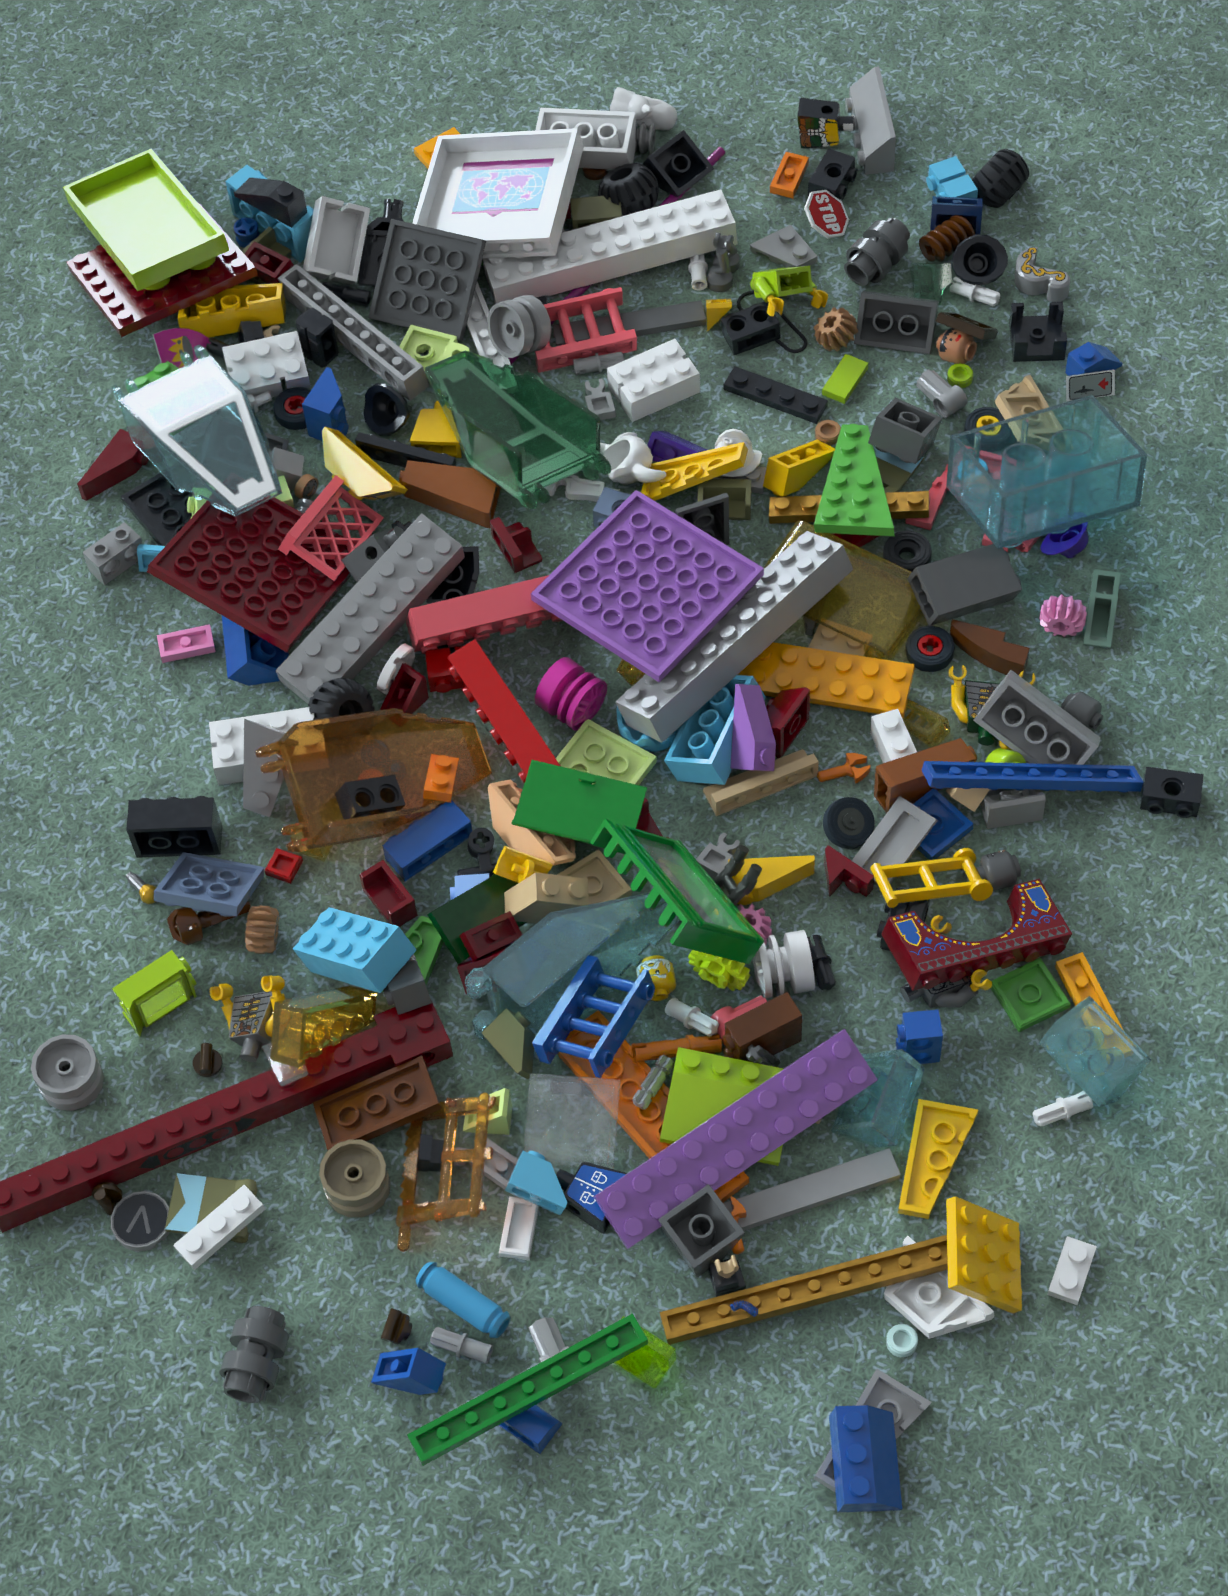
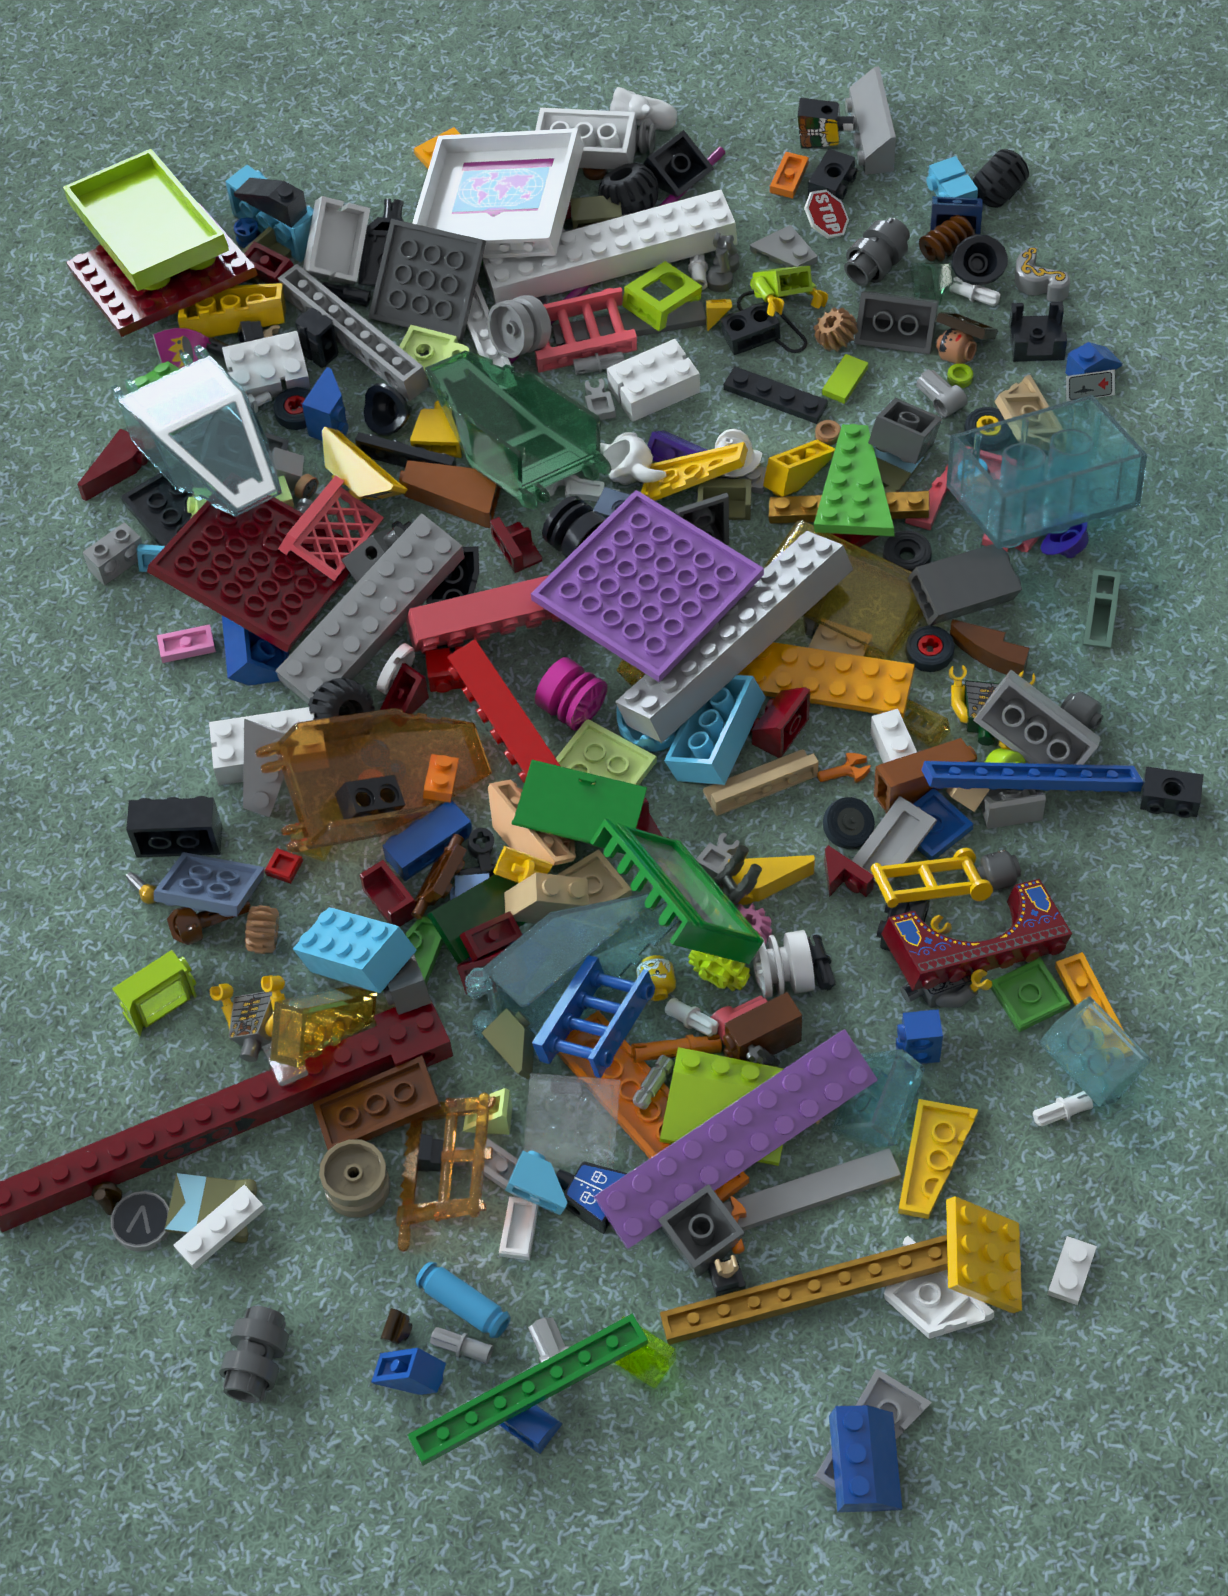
(67, 1072): light grey wheel -> none
(207, 1061): dark brown plate -> none
(438, 879): none -> reddish brown plate
(570, 524): none -> black wheel
(655, 311): none -> lime panel
(744, 1306): blue leg -> none
(752, 733): medium lavender slope -> none
(902, 1340): light aqua tile -> none
(1063, 615): bright pink gear -> none

